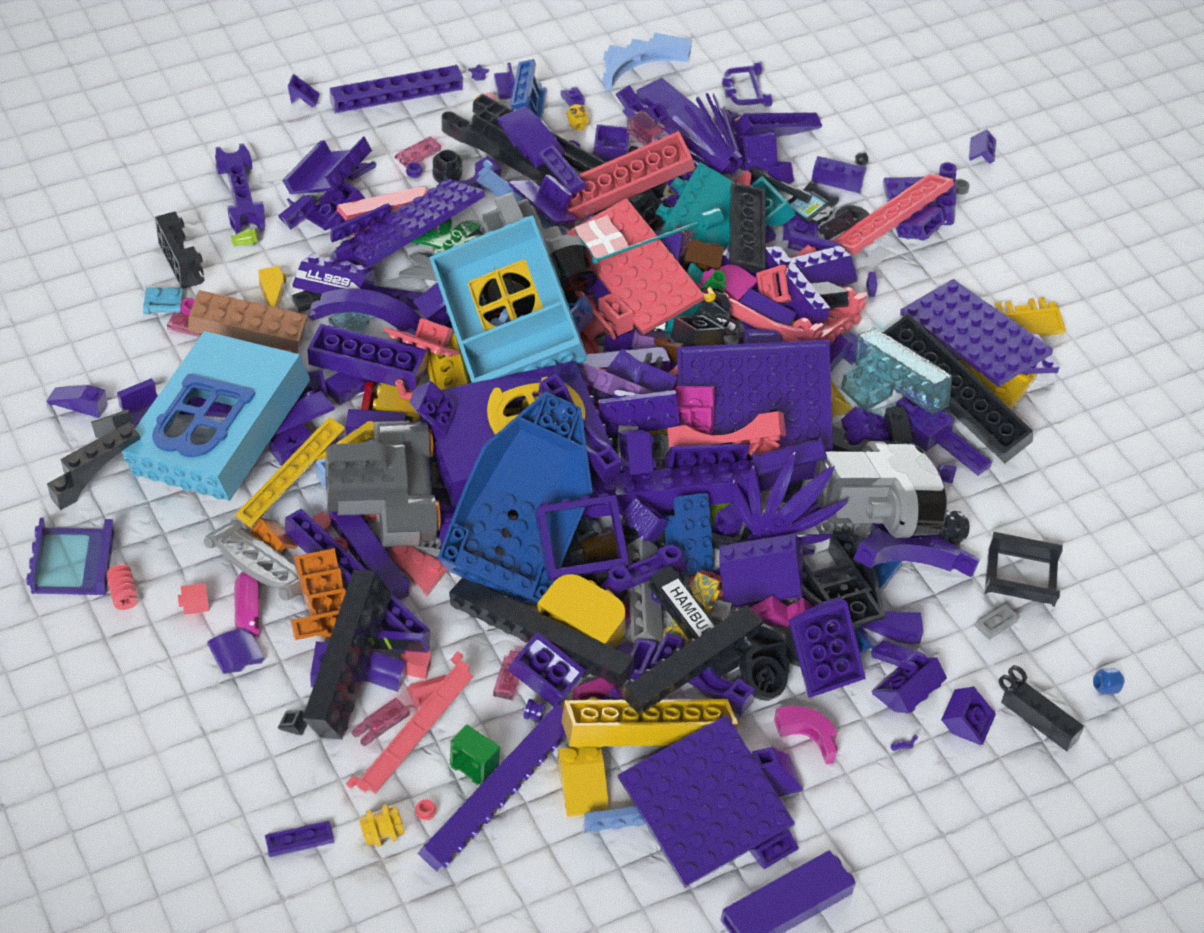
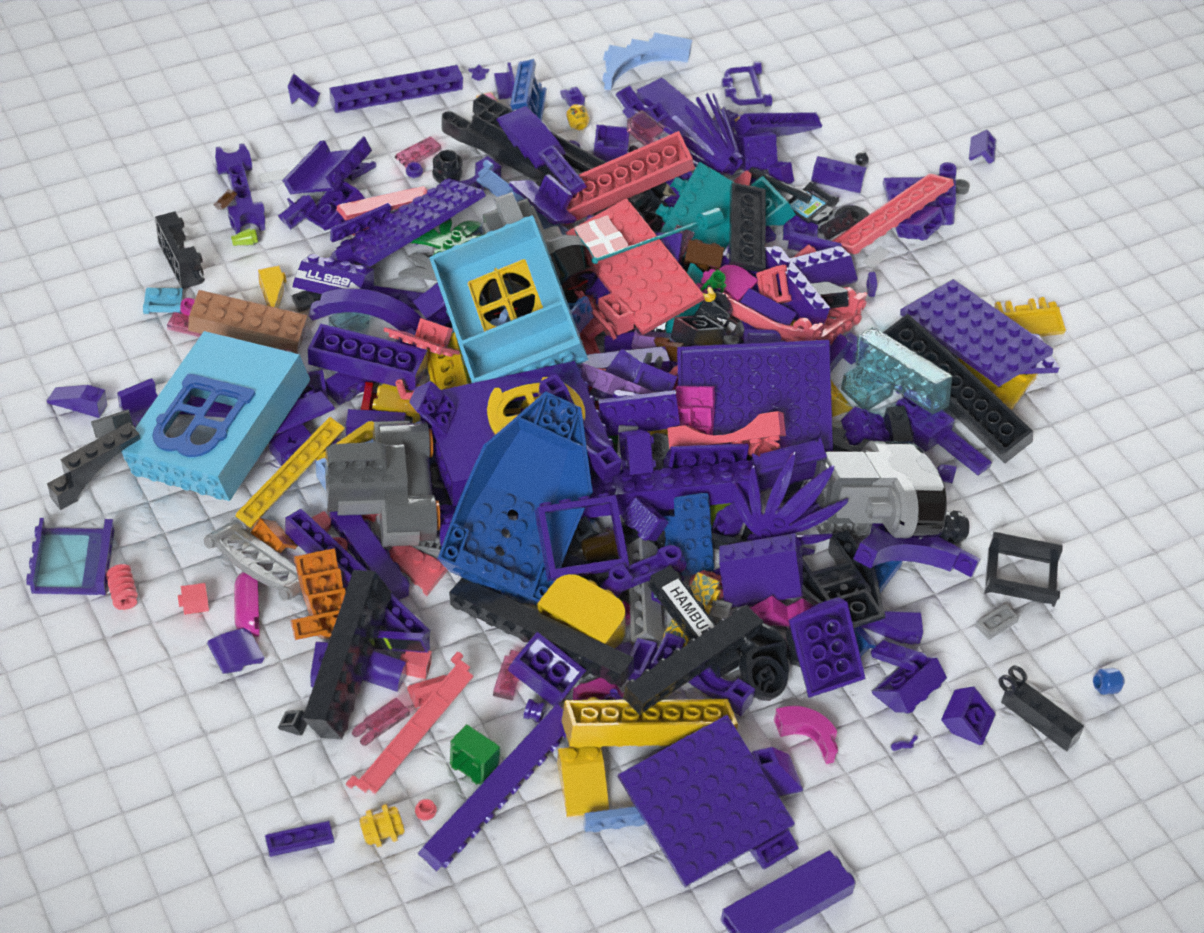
(225, 199): none -> reddish brown slope

